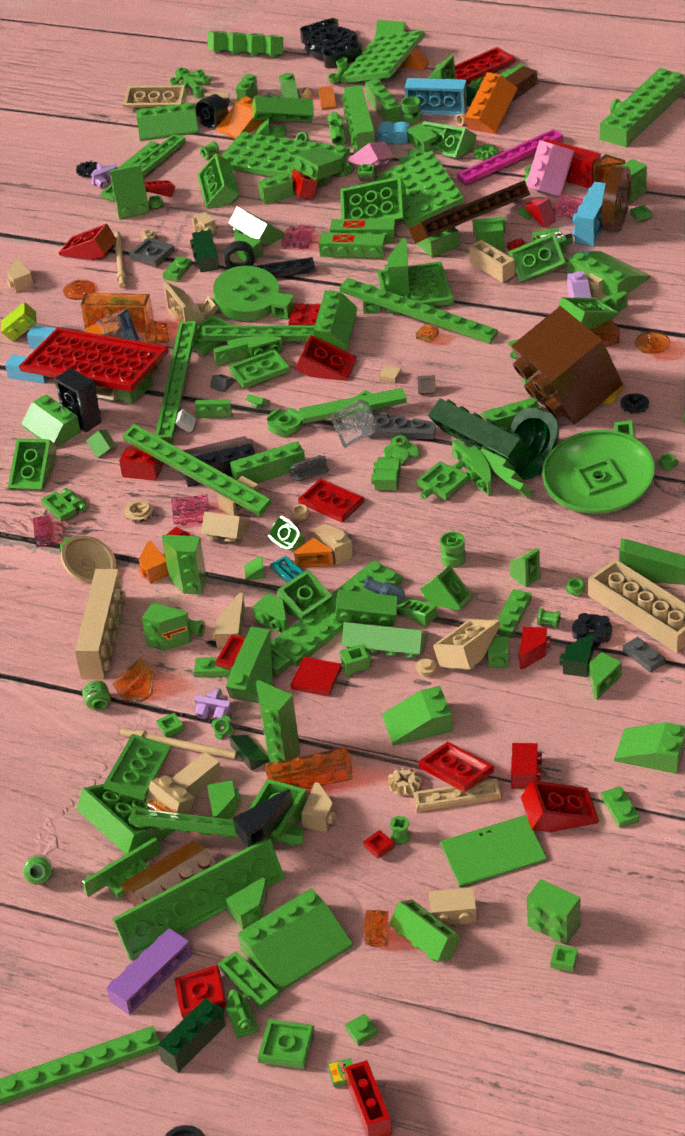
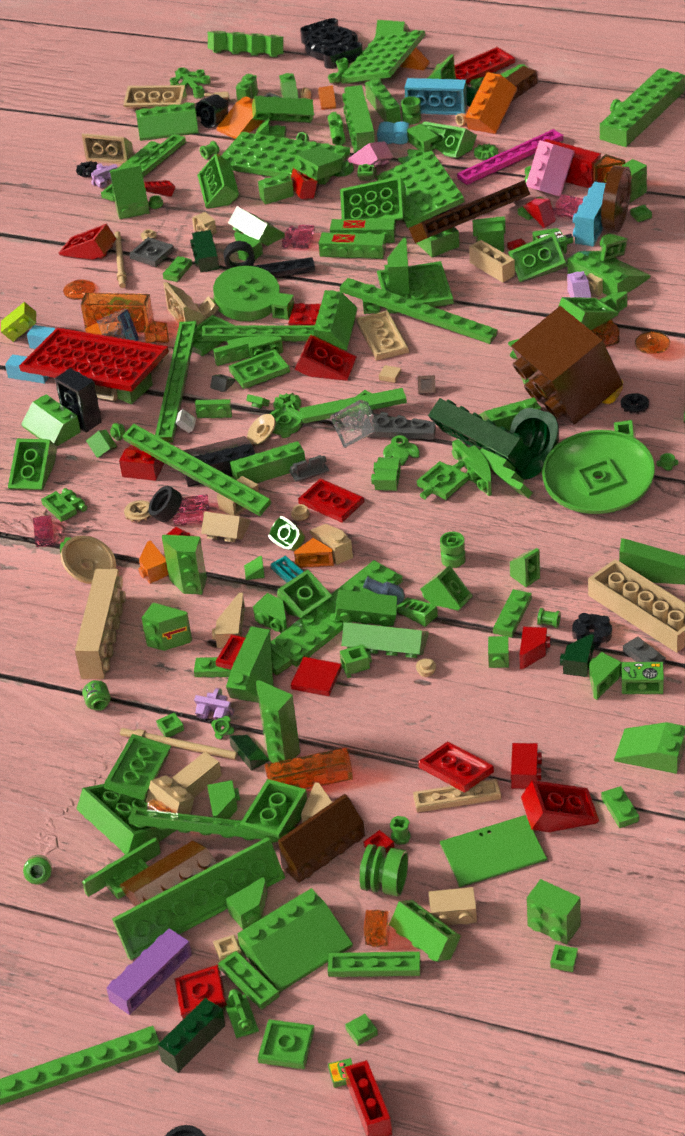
(19, 276): tan slope -> none
(107, 148): none -> tan slope
(117, 431): none -> bright green plate
(136, 682): clear orange slope -> none
(165, 503): none -> black tyre
(197, 627): bright green bush -> none
(226, 946): none -> tan tile
(261, 429): none -> tan dish
(262, 819): black slope -> none
(291, 401): none -> bright green gear
(321, 838): none -> reddish brown slope
(373, 964): none -> bright green plate
(382, 335): none -> tan tile
(383, 870): none -> bright green wheel
(401, 787): tan gear -> none
(419, 717): bright green slope -> none
(427, 333): clear orange plate -> none
(466, 644): tan slope -> none
(575, 586): bright green plate -> none
(612, 246): none -> bright green slope
(642, 677): none -> bright green brick

